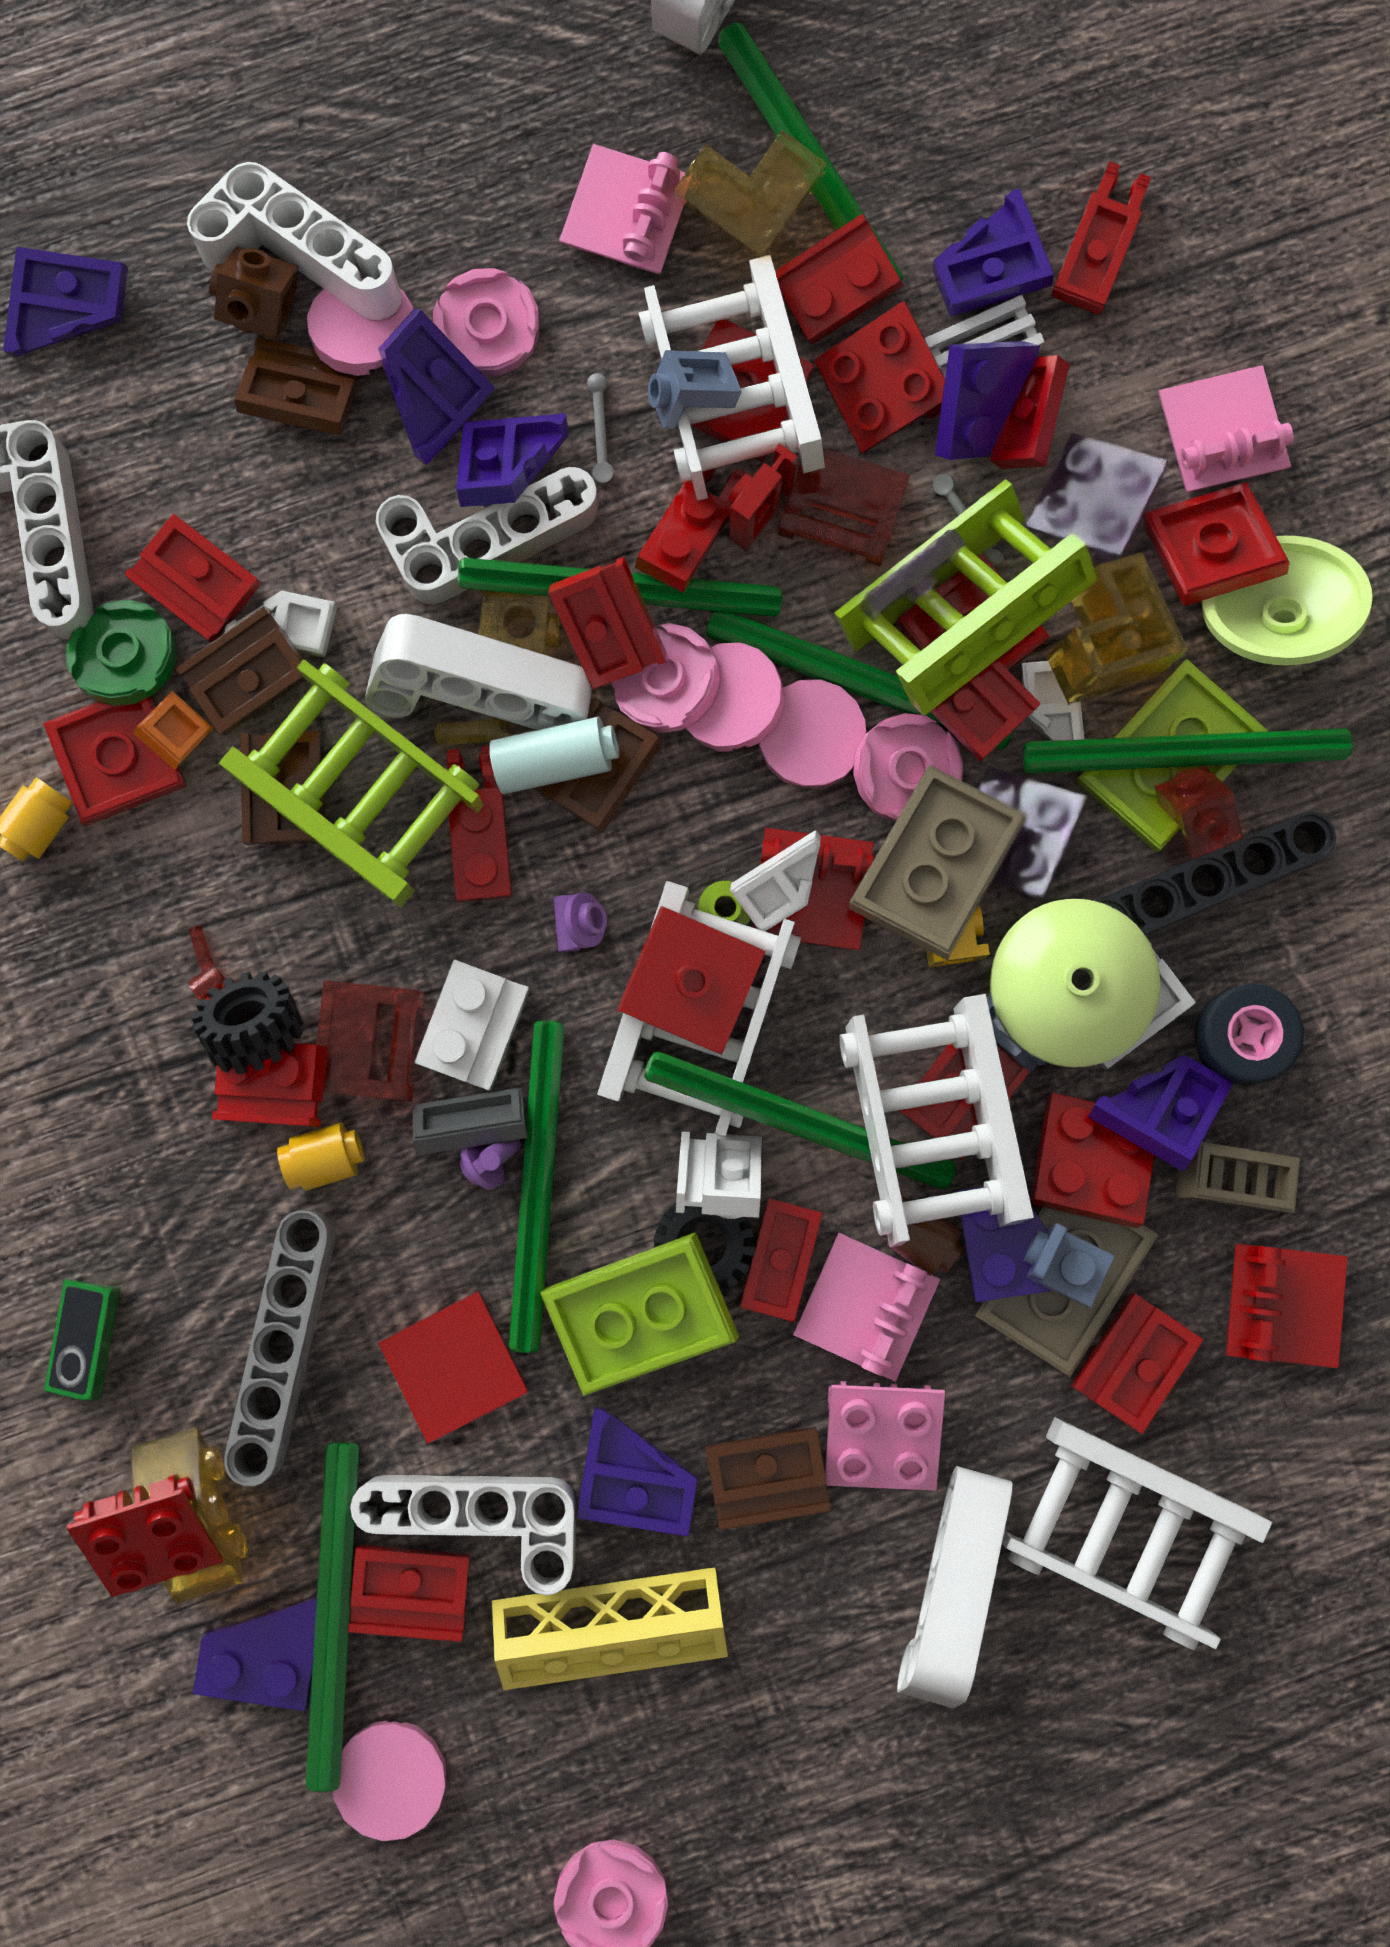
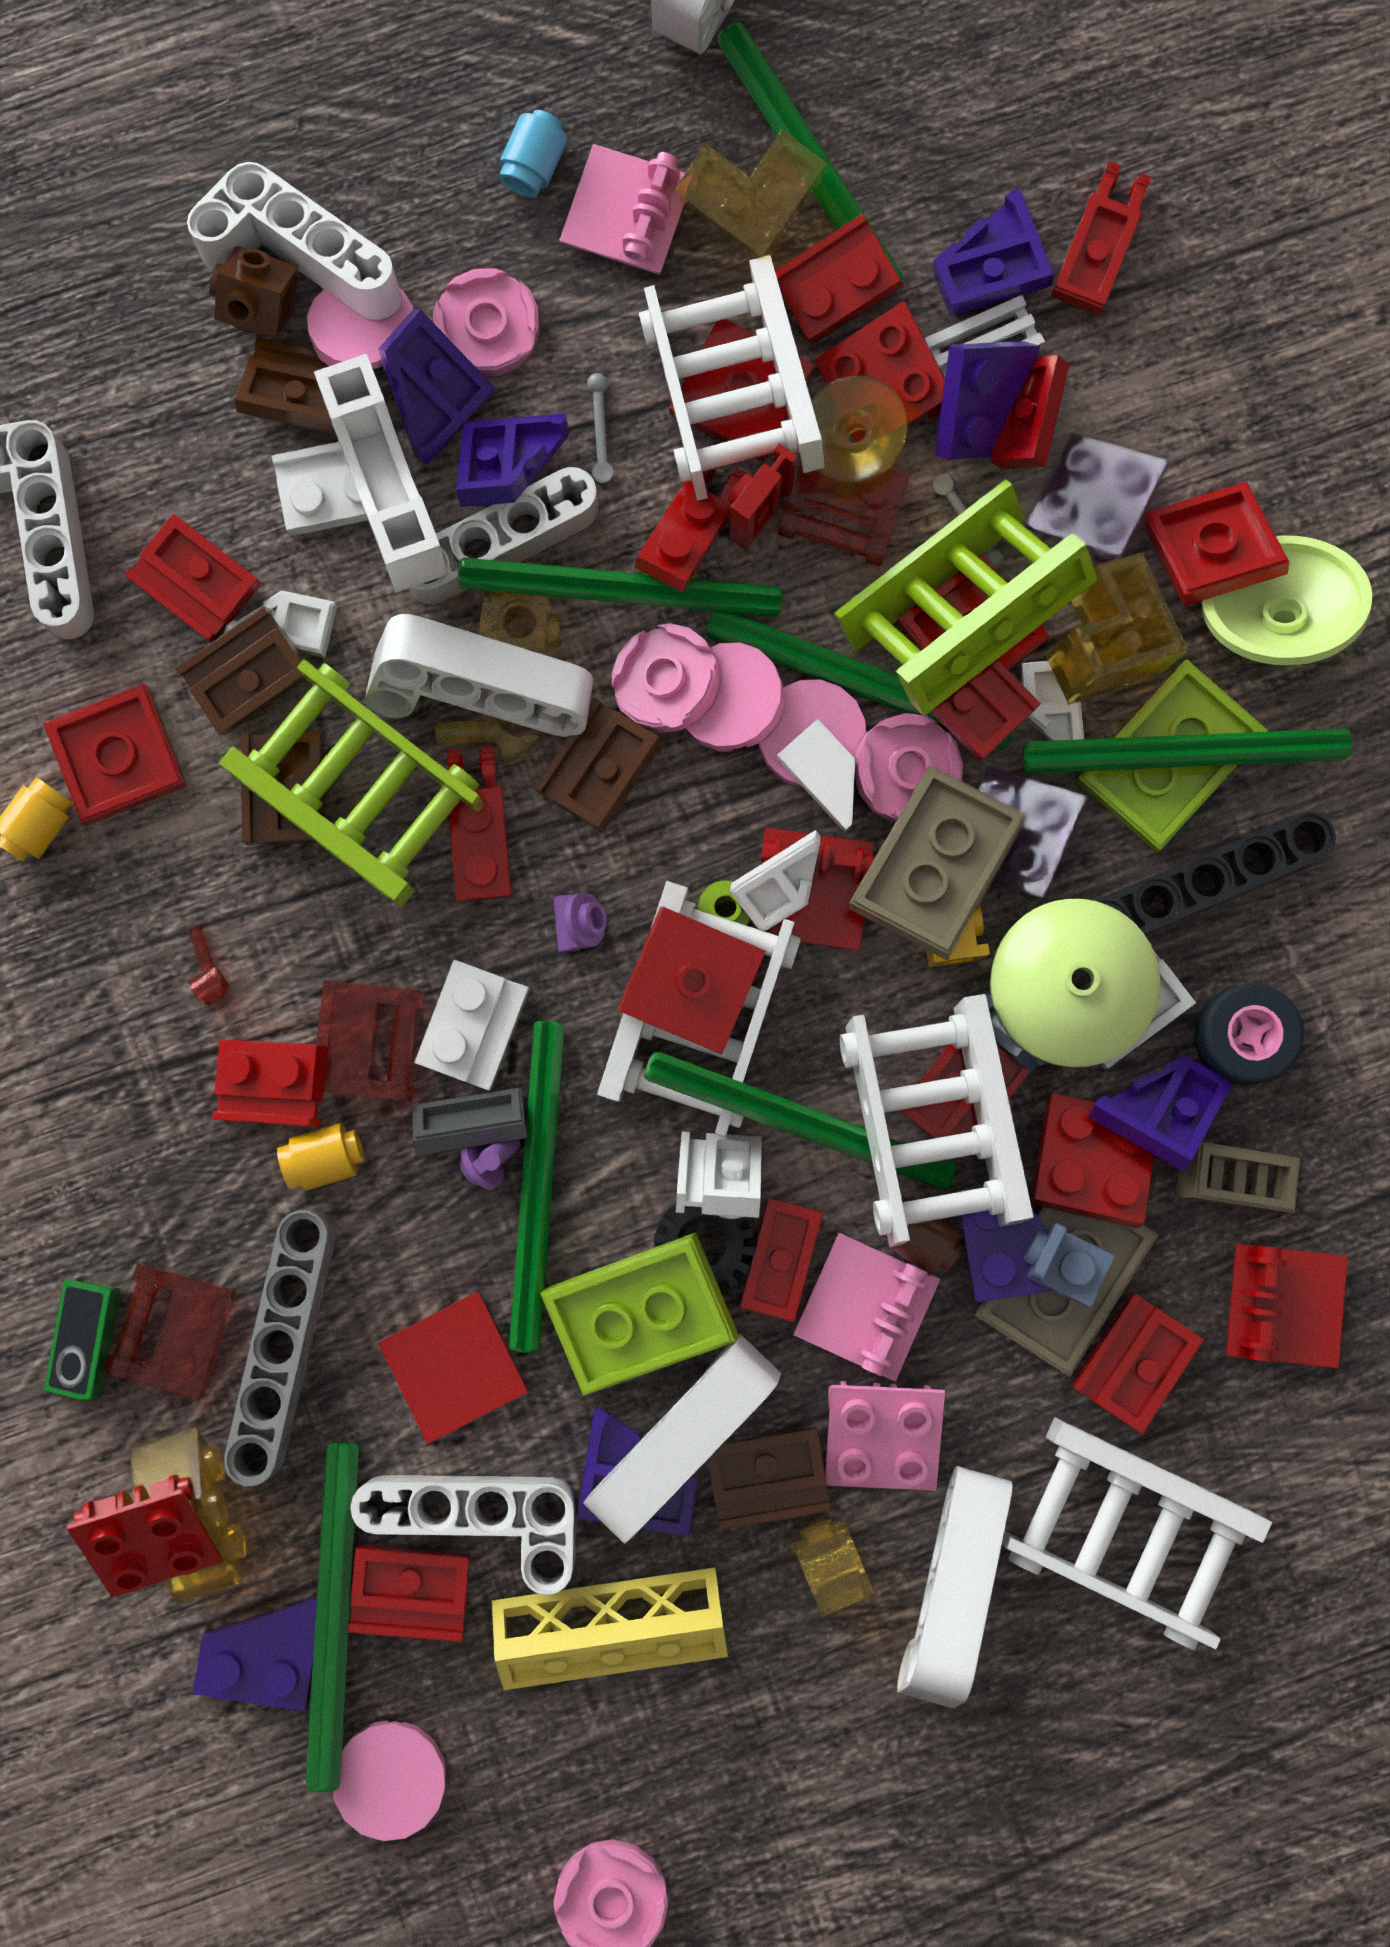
(60, 298): dark purple wing -> none
(122, 653): green tile -> none
(173, 730): orange tile -> none
(187, 1335): none -> clear red plate
(247, 1022): black tyre -> none
(317, 489): none -> white plate
(381, 473): none -> white arch
(532, 153): none -> medium azure brick
(553, 755): light aqua brick -> none
(607, 623): red plate -> none
(683, 1439): none -> white beam
(692, 381): sand blue bracket -> none
(823, 771): none -> white tile
(832, 1566): none -> clear yellow brick
(854, 405): none -> clear yellow dish
(914, 577): plate -> none
(1202, 810): clear red bracket -> none
(1225, 429): bright pink hinge -> none

